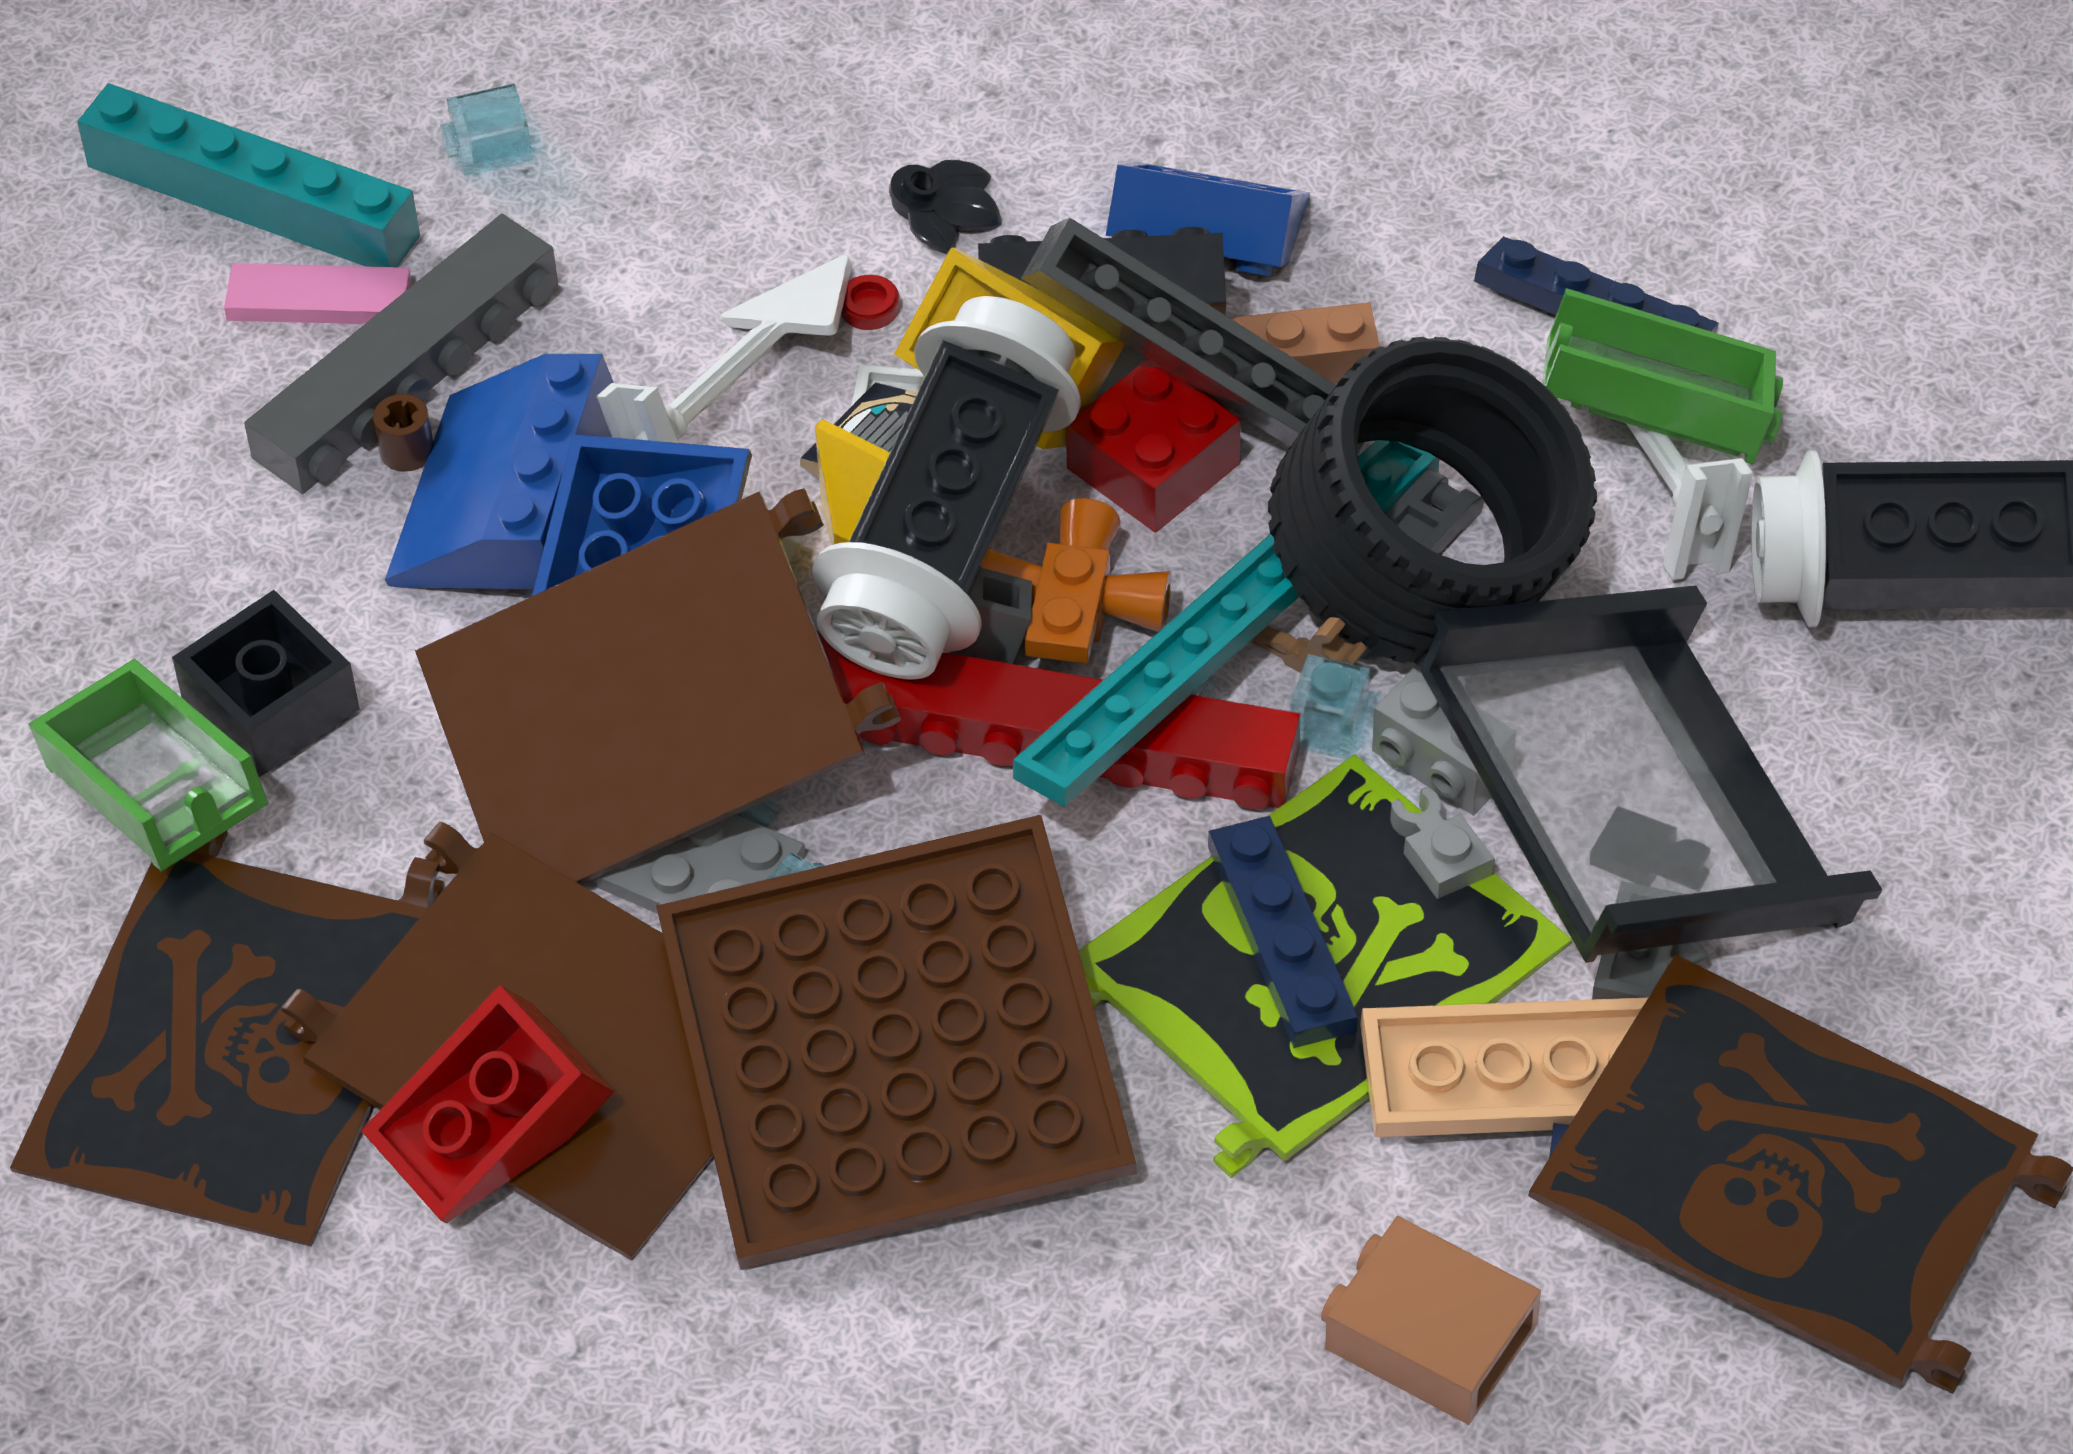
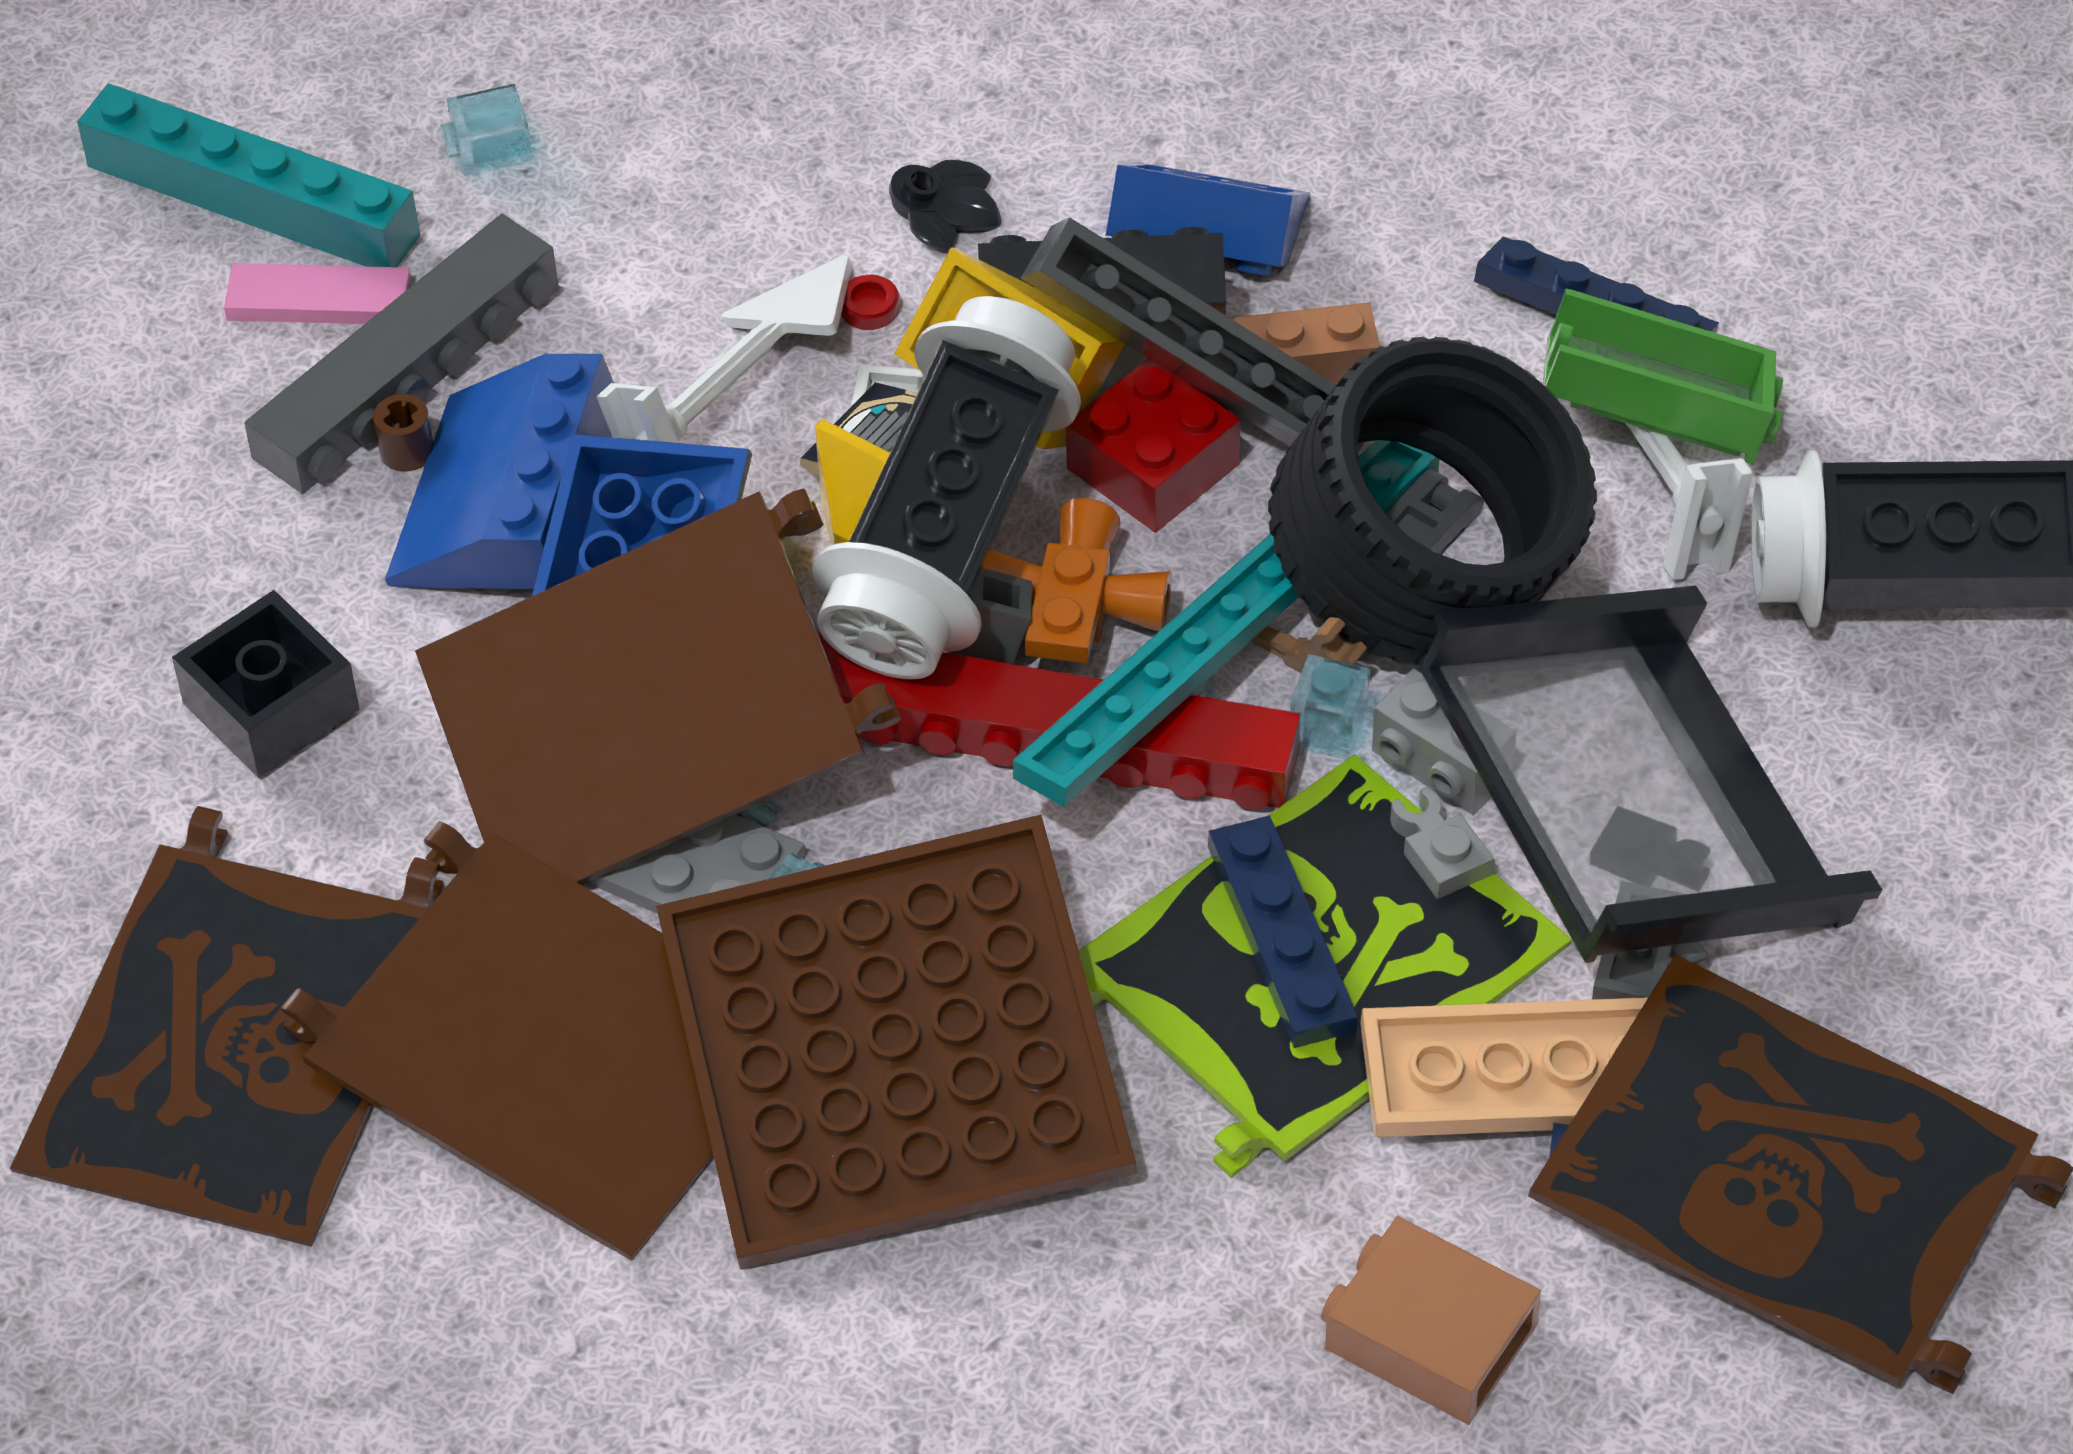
(149, 763): bright green door -> none
(486, 1105): red slope -> none

